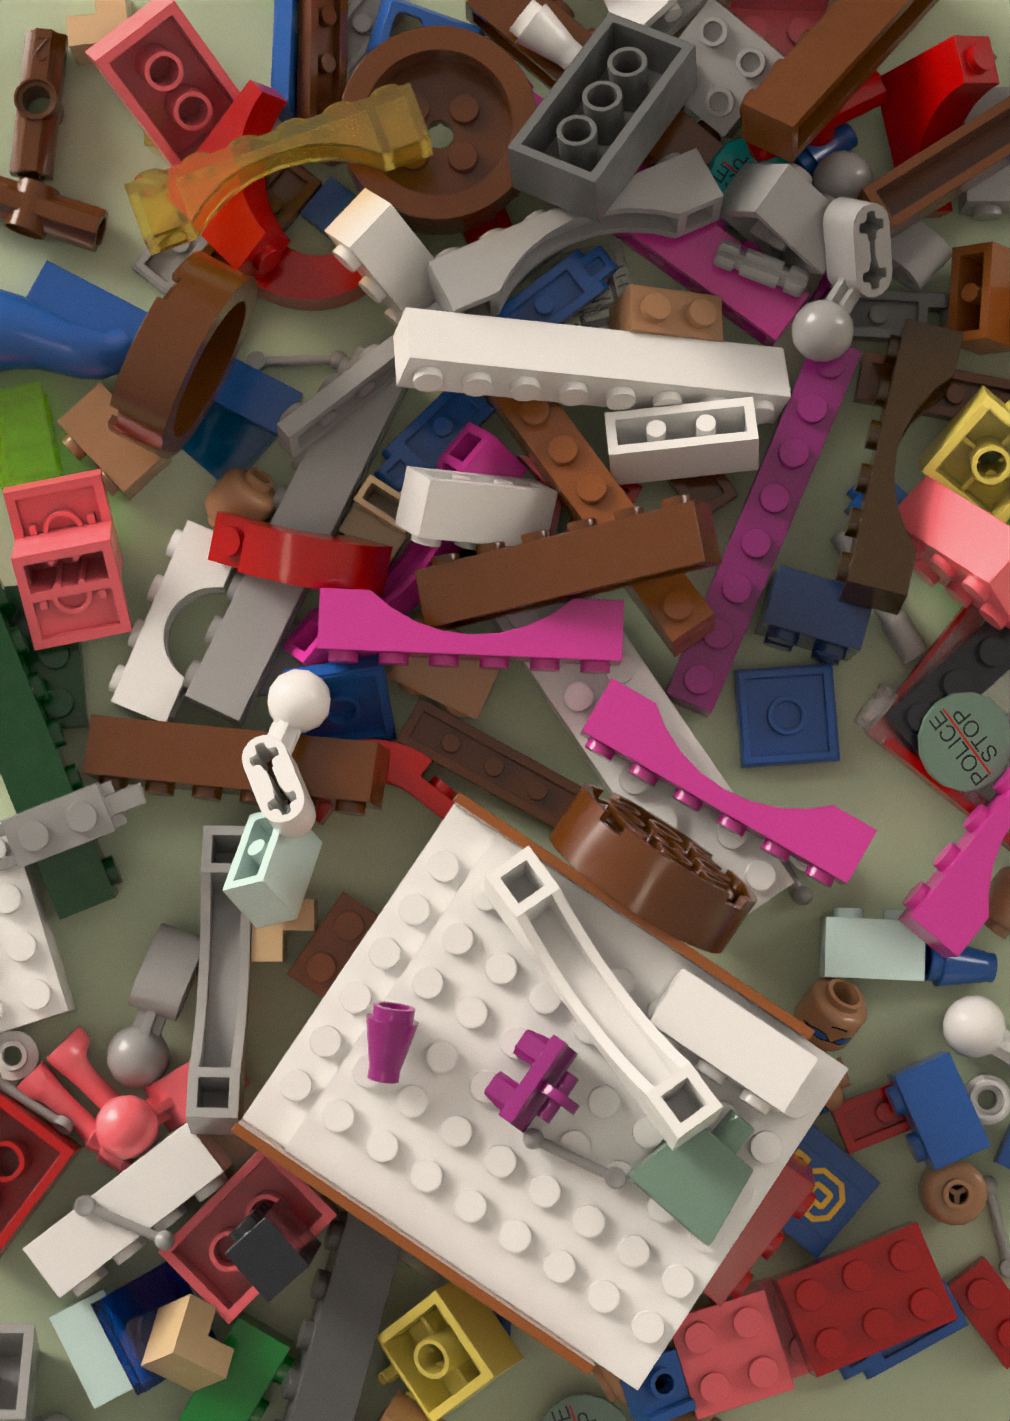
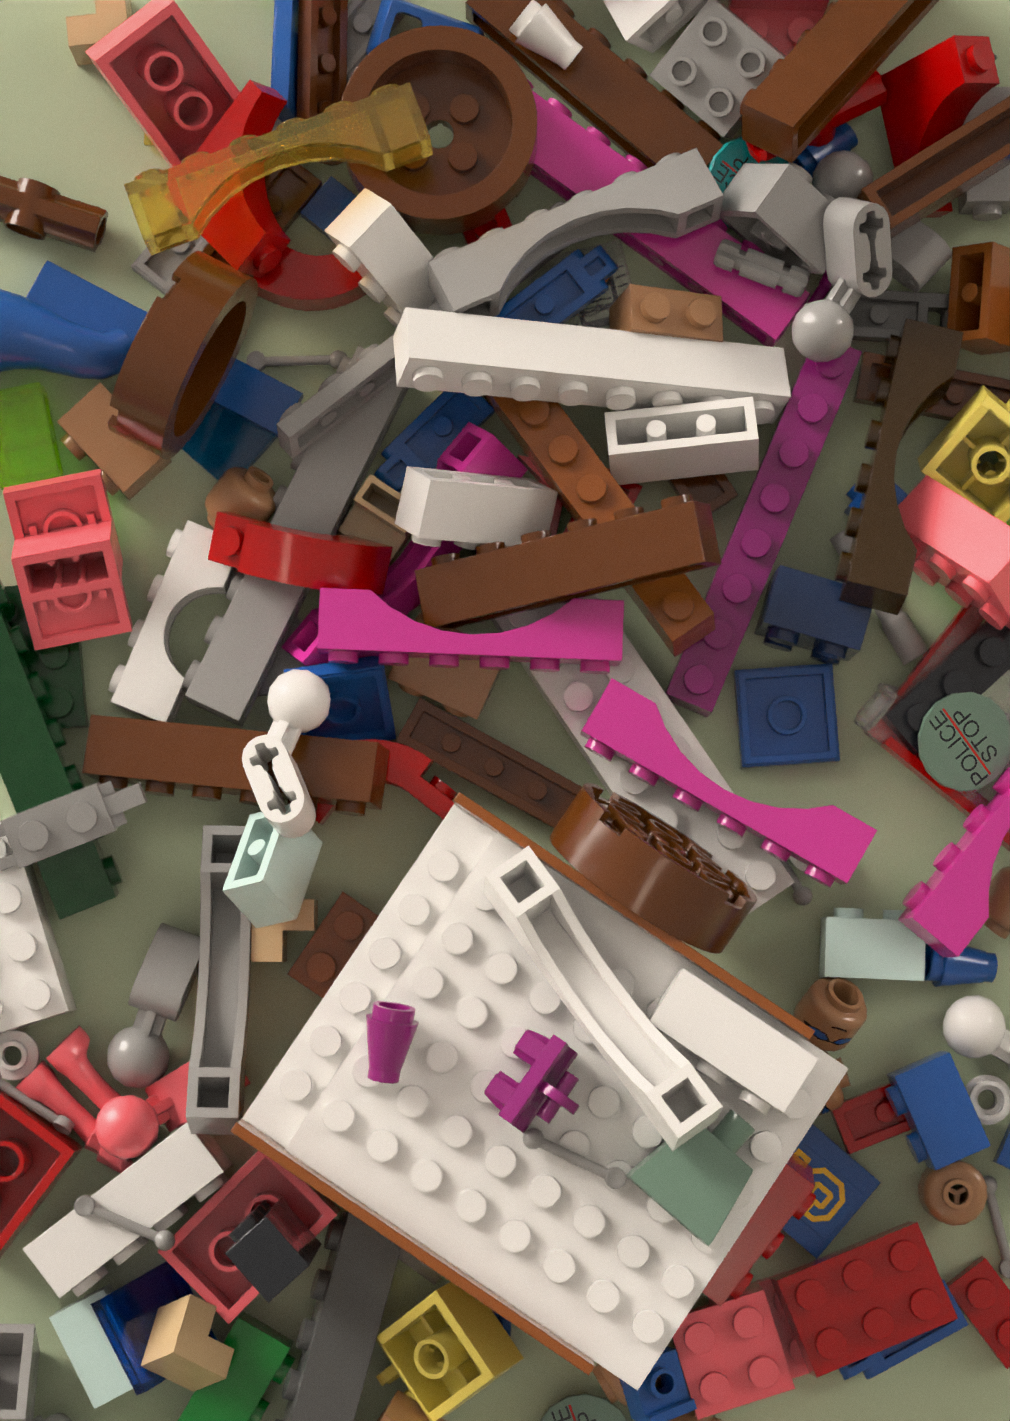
(40, 77): reddish brown piece -> none
(603, 117): dark grey brick -> none

